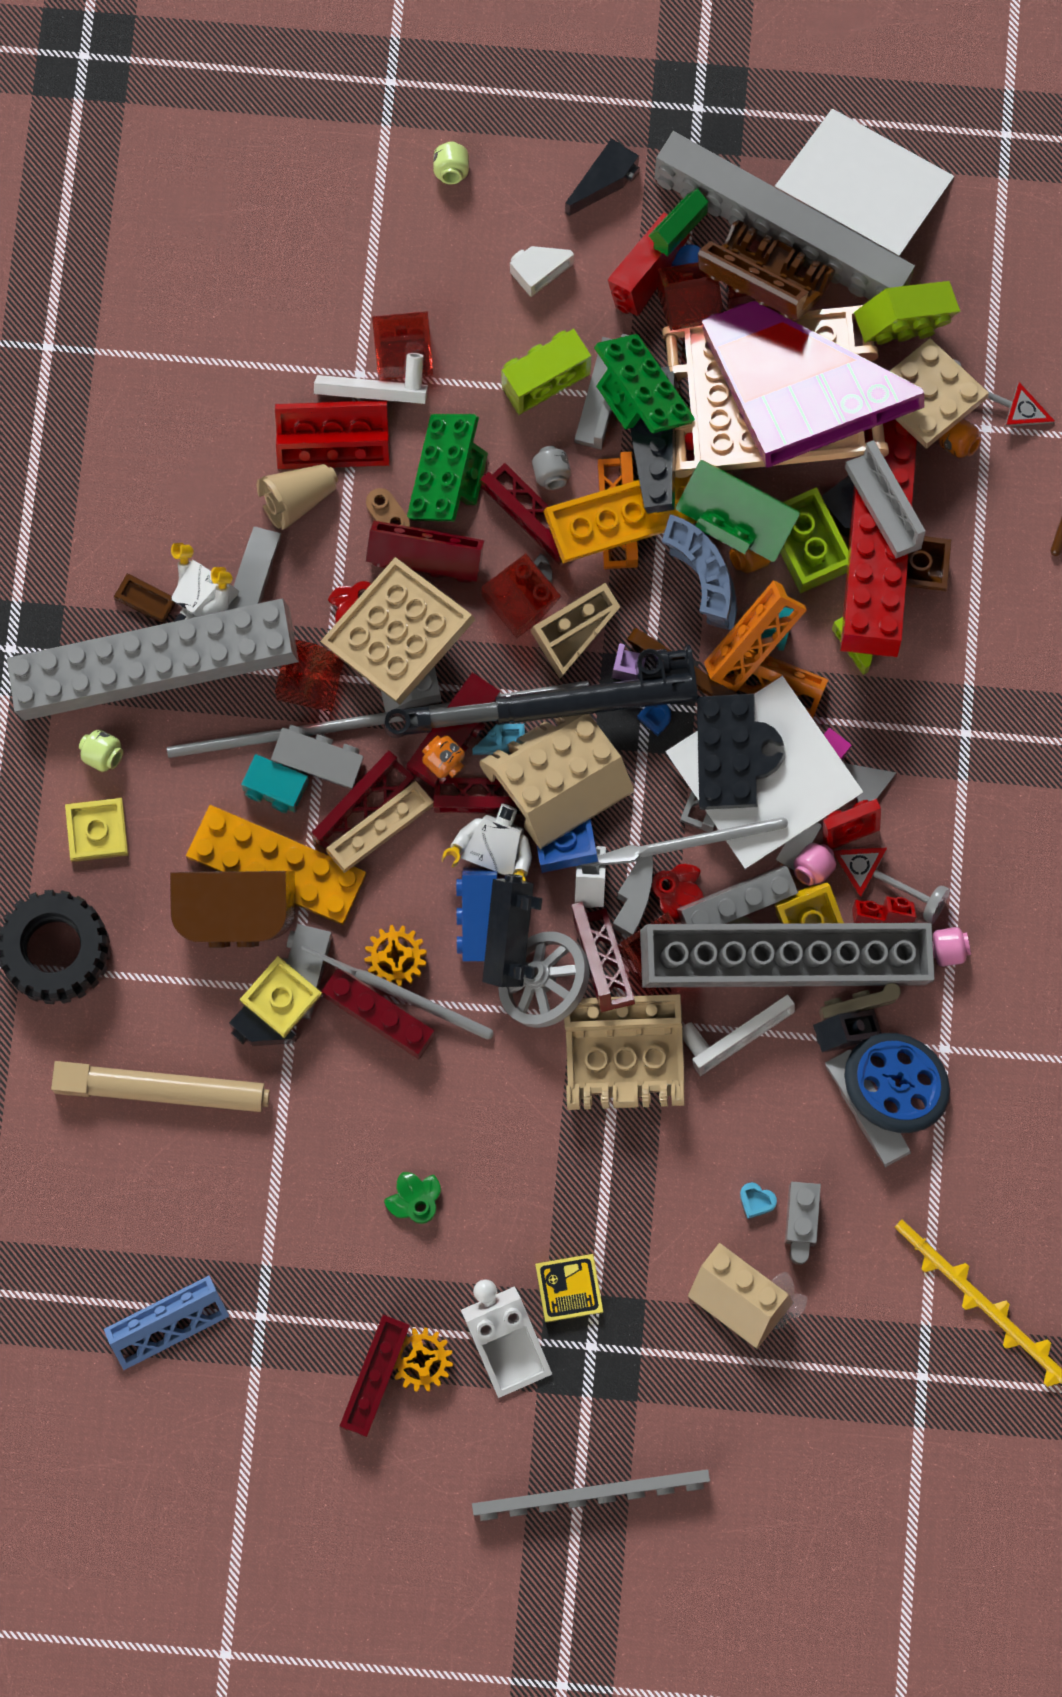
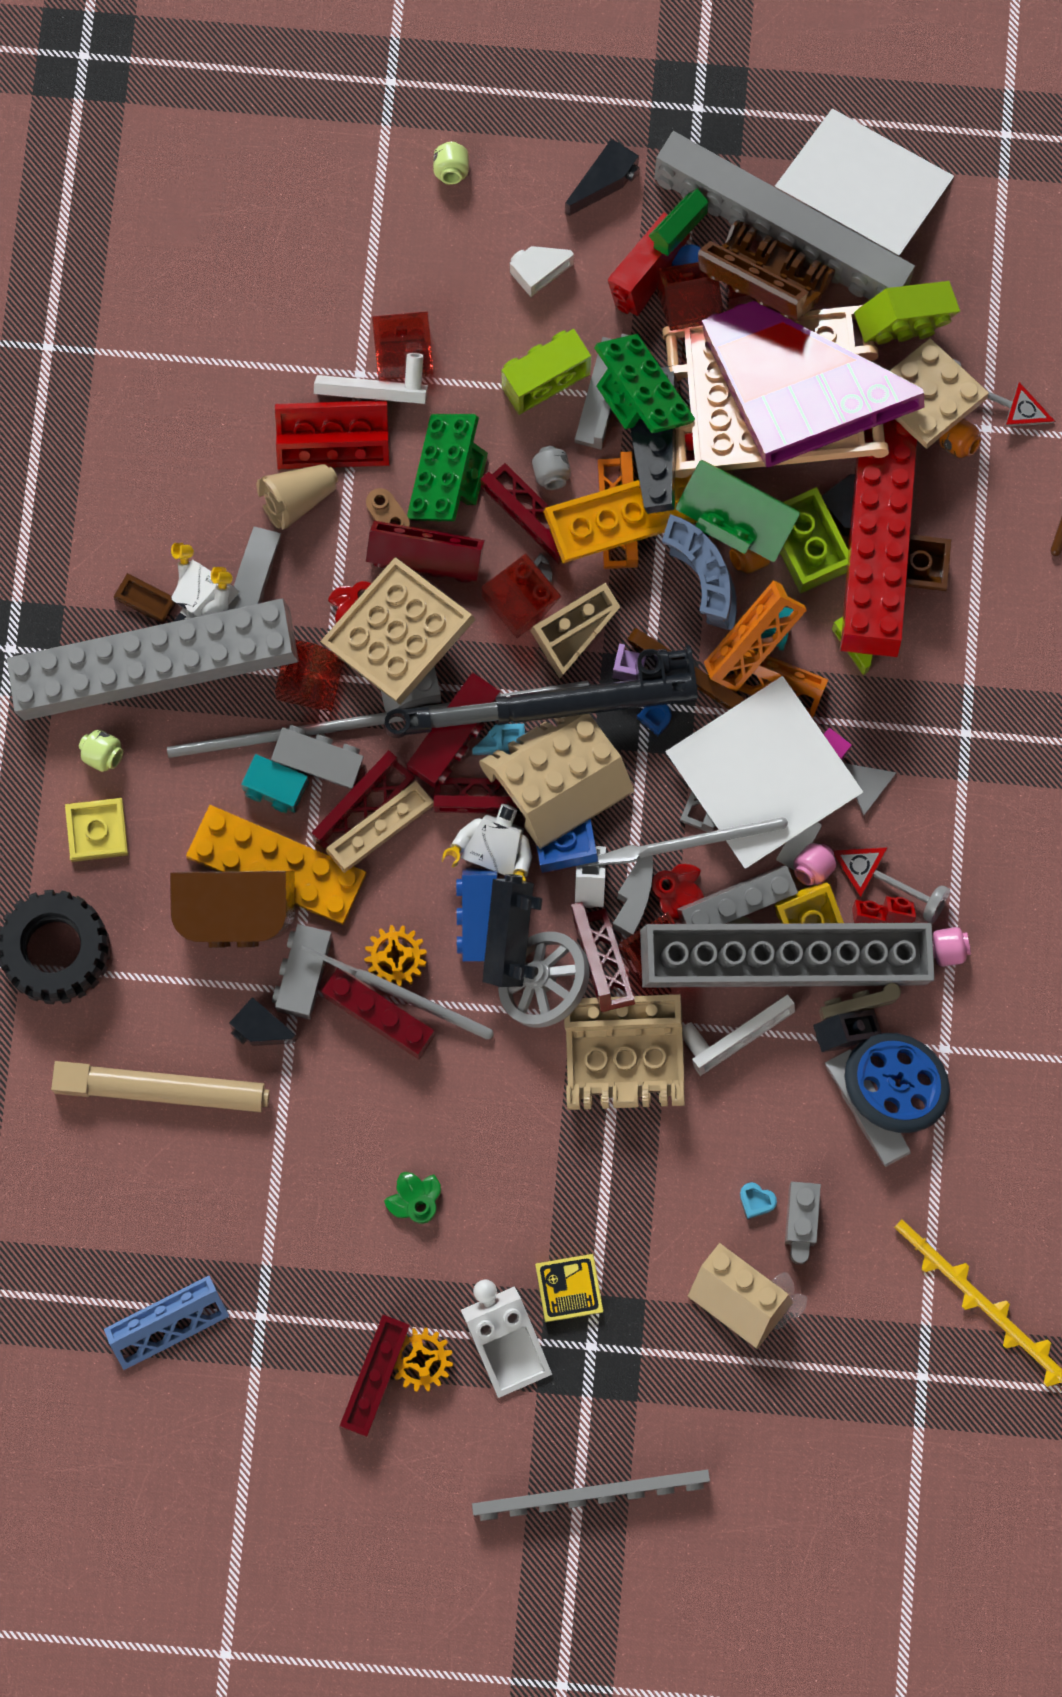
(281, 997): light yellow tile -> none
(443, 757): orange head -> none
(732, 751): black plate -> none
(851, 824): red plate -> none
(886, 501): light grey fence -> none

